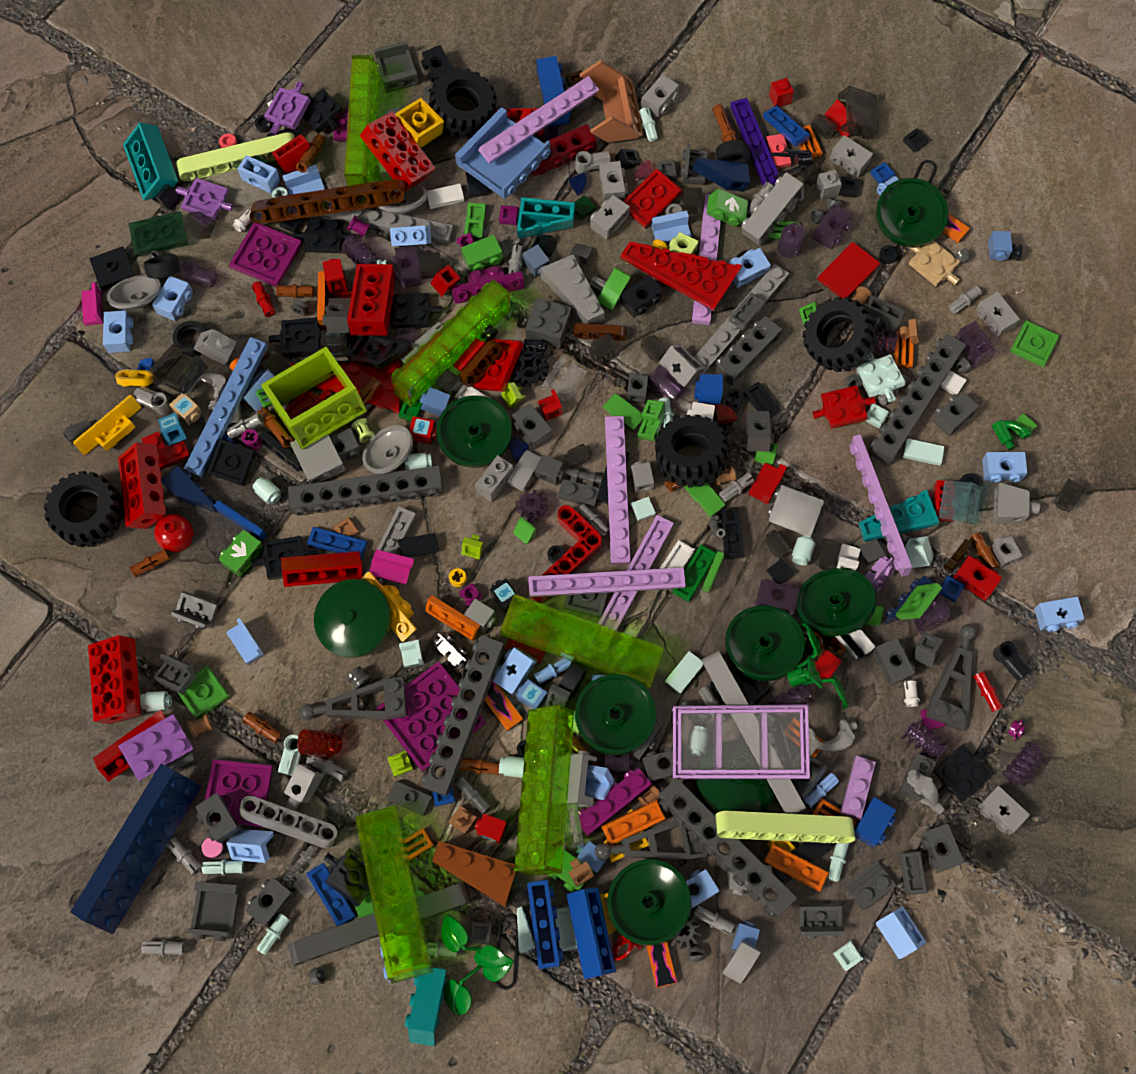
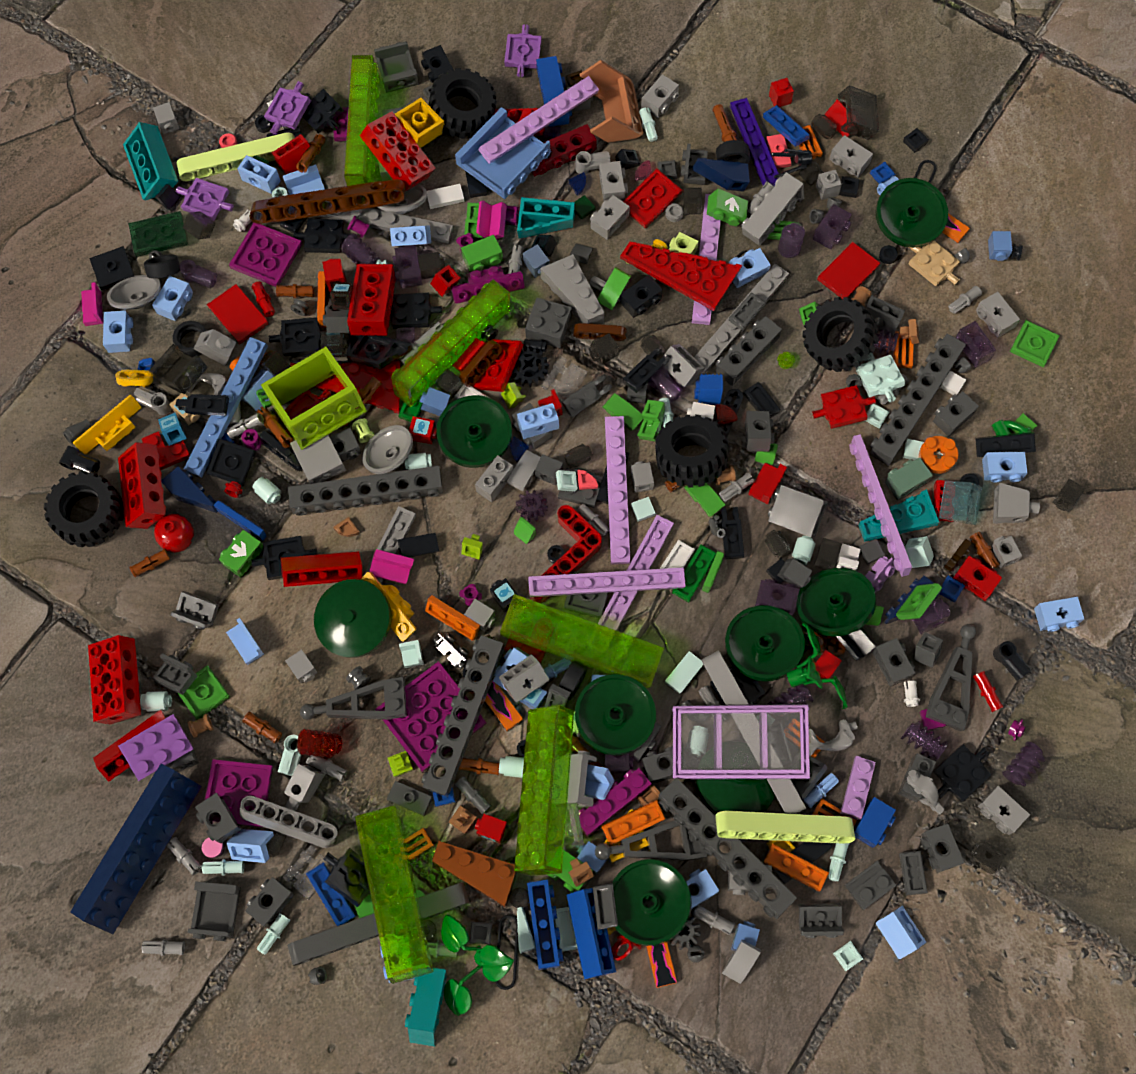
(75, 459): none -> black piece
(166, 118): none -> light grey brick
(204, 404): none -> black hinge
(233, 489): none -> red plate
(237, 314): none -> red tile
(301, 667): none -> light grey brick
(336, 542): blue tile -> none
(341, 295): none -> clear smoke brick
(462, 580): yellow bush -> none
(491, 219): none -> dark pink panel
(522, 50): none -> medium lavender plate
(524, 678): none -> light grey brick
(538, 421): none -> light blue brick
(566, 480): none -> light aqua tile
(585, 396): none -> dark grey hinge
(586, 480): none -> coral tile
(605, 906): none -> dark grey tile
(645, 370): none -> black hinge
(670, 225): light blue panel -> none
(785, 364): none -> clear neon green plate
(795, 573): none -> dark grey brick
(908, 478): none -> sand green brick
(946, 447): none -> orange plate
(1006, 443): none -> black tile

